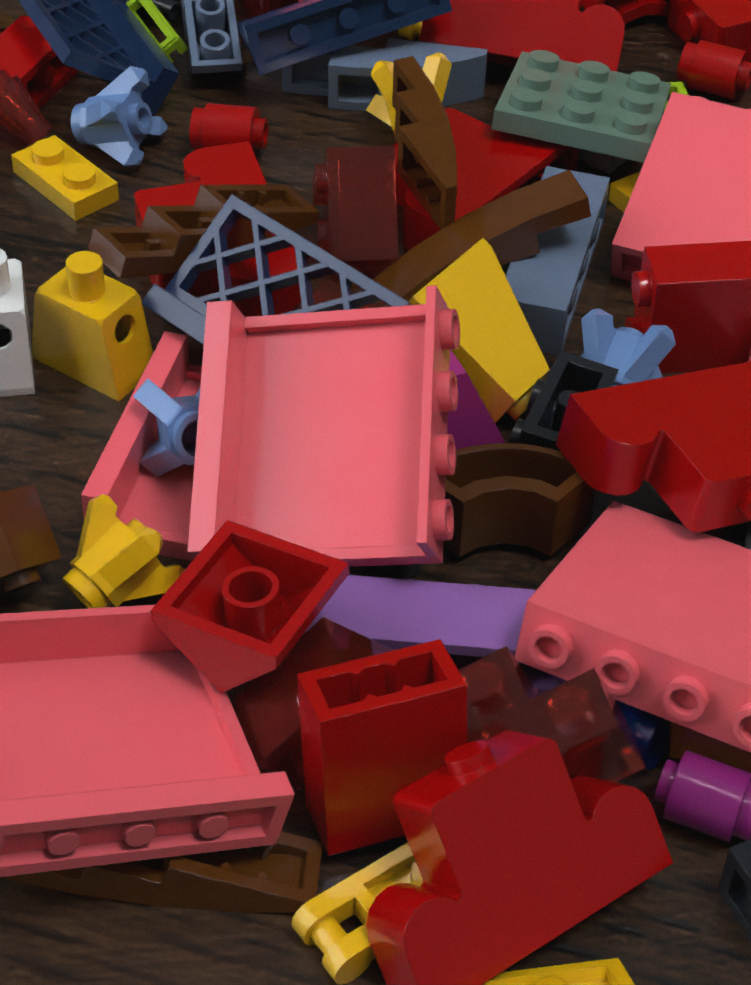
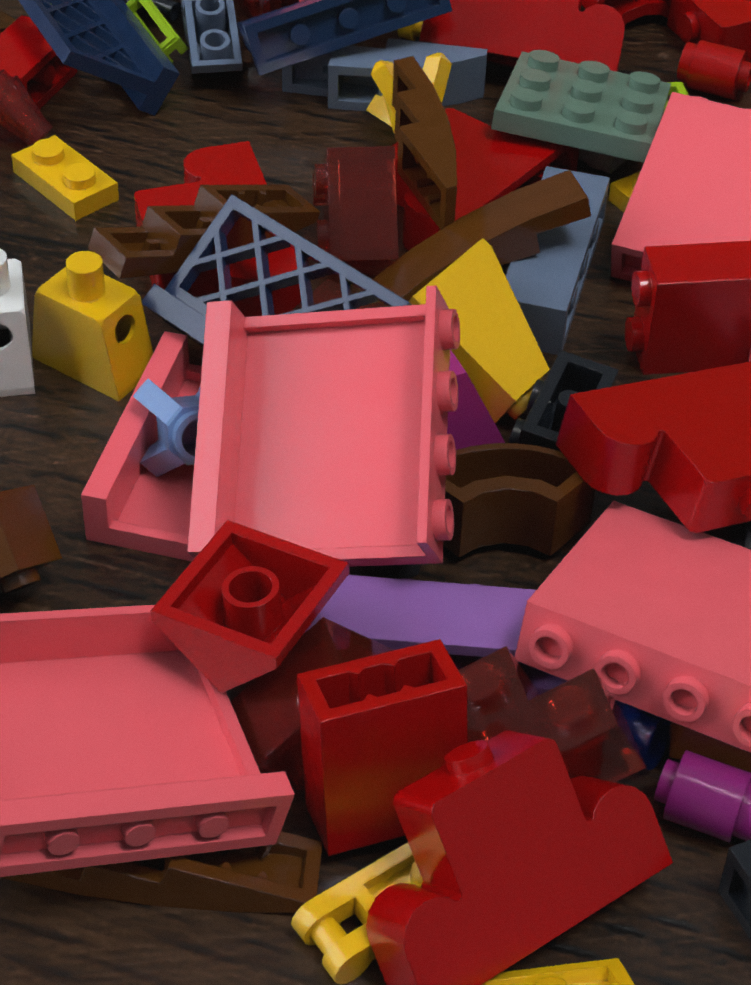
(117, 559): yellow rock -> none
(118, 119): medium blue rock -> none
(226, 125): red brick -> none
(625, 348): medium blue rock -> none

